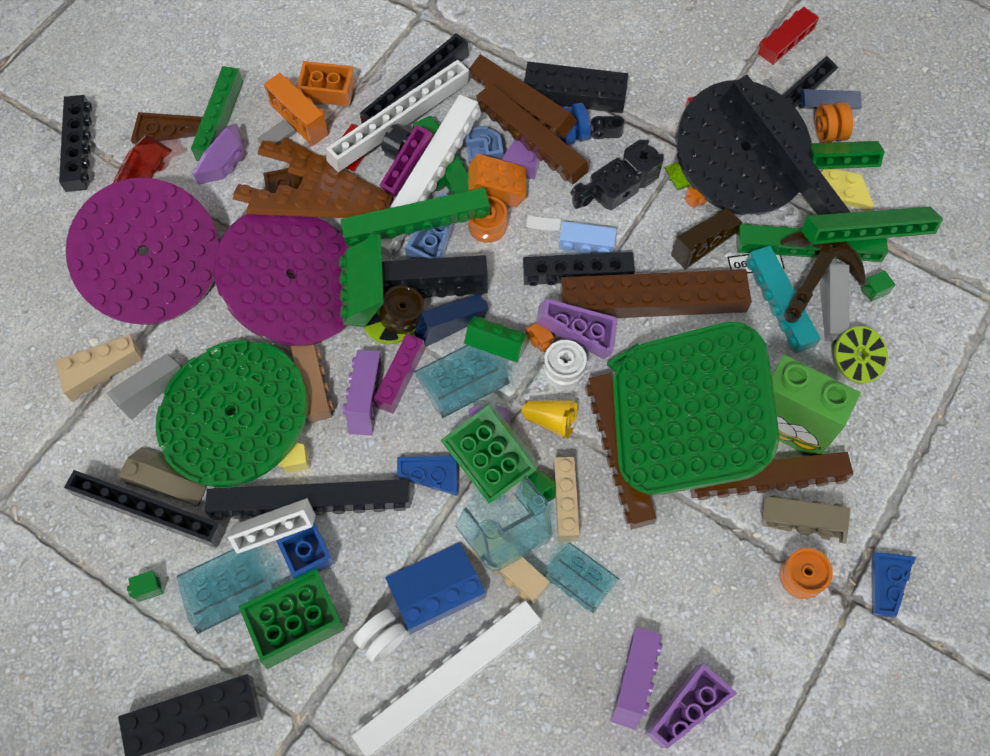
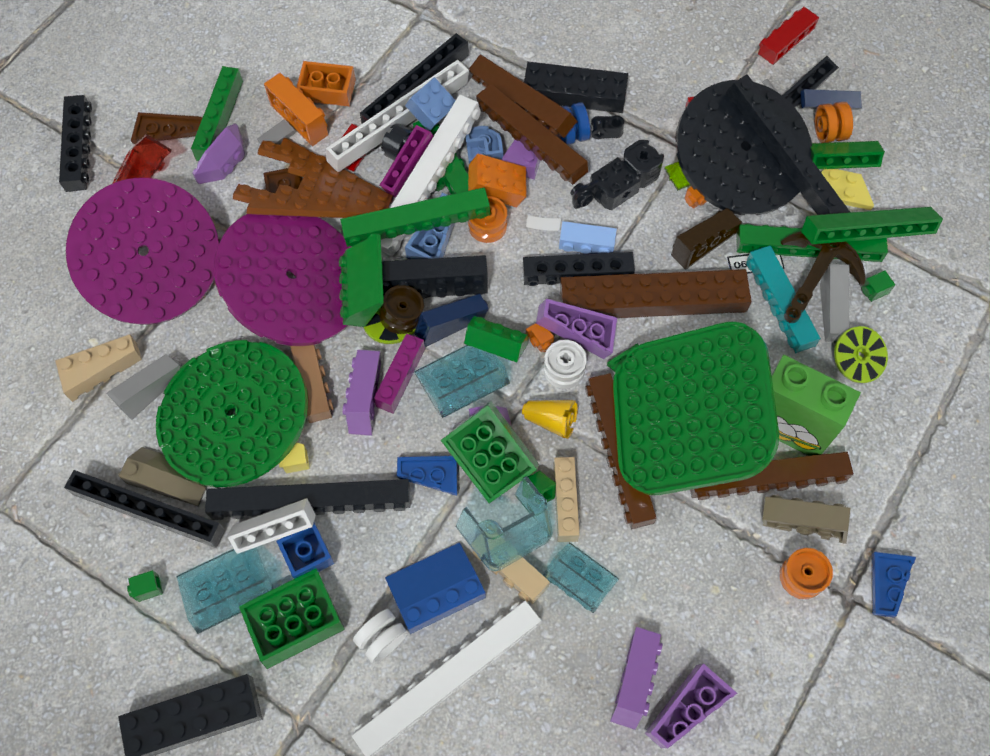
(430, 104): none -> medium blue brick

